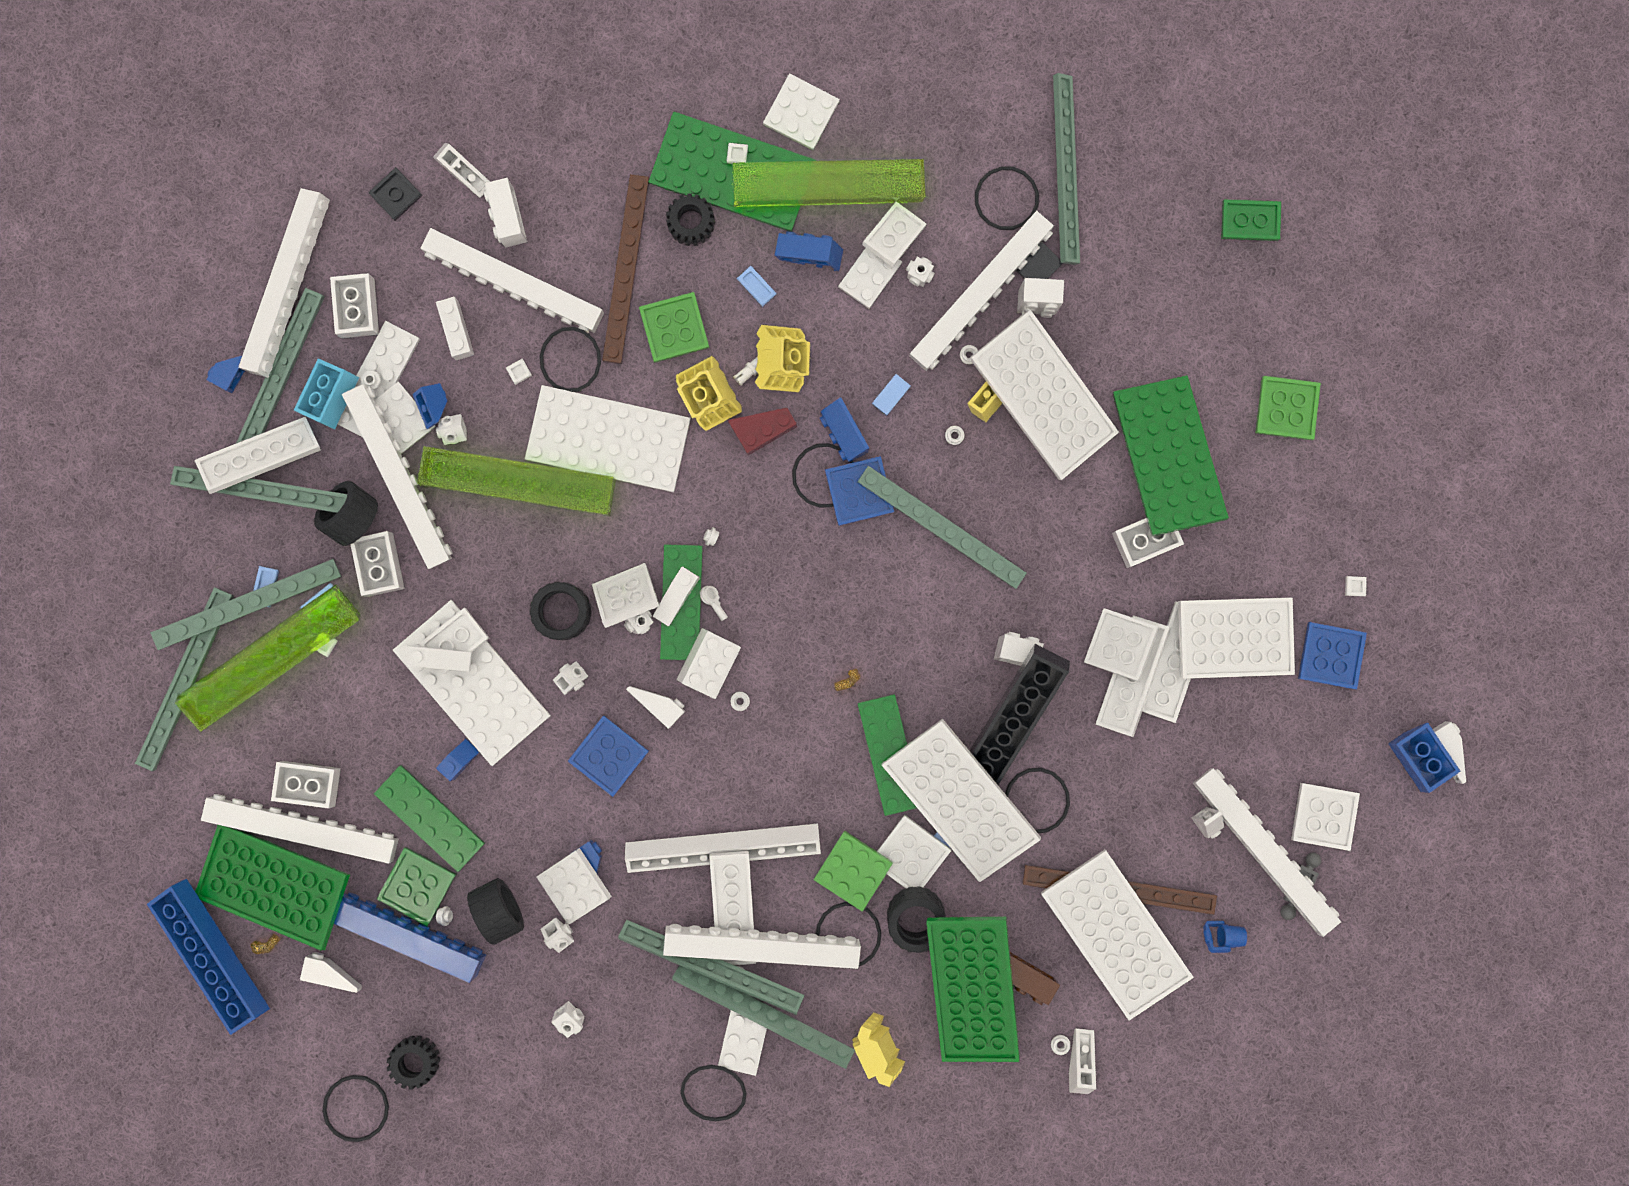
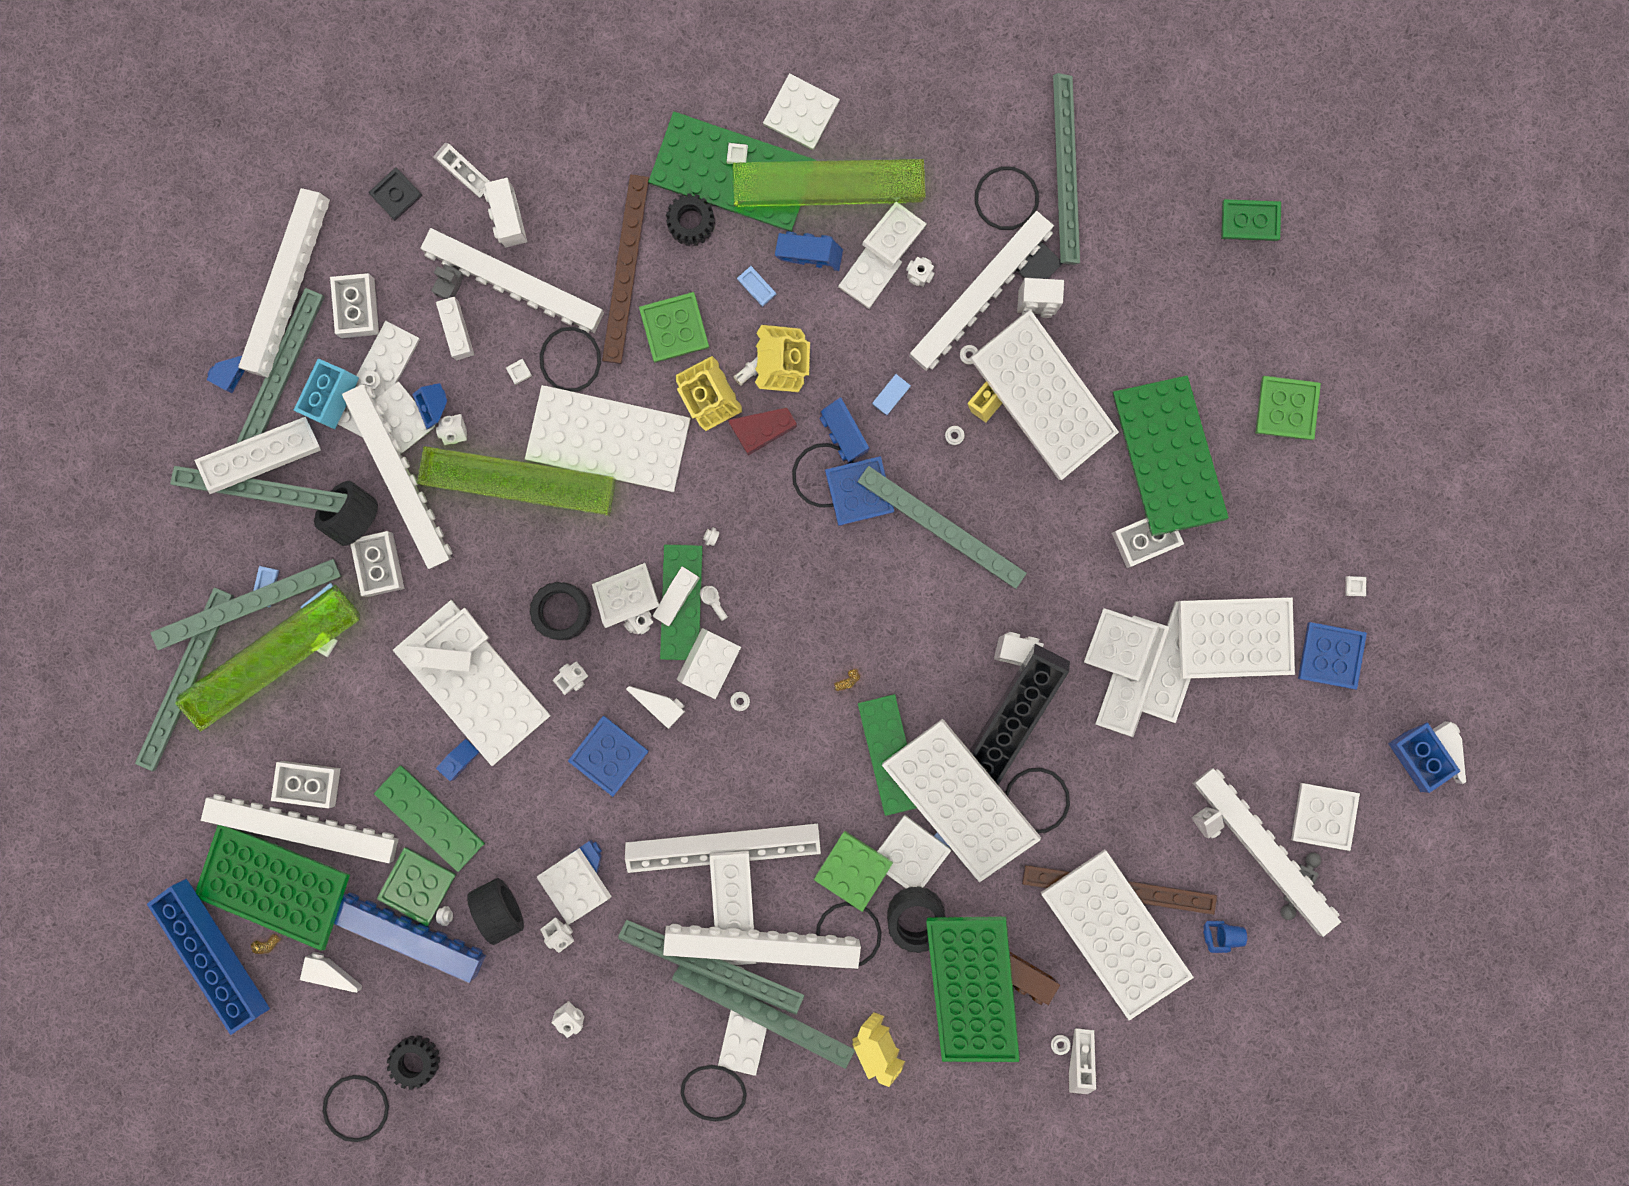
(448, 282): none -> dark grey brick

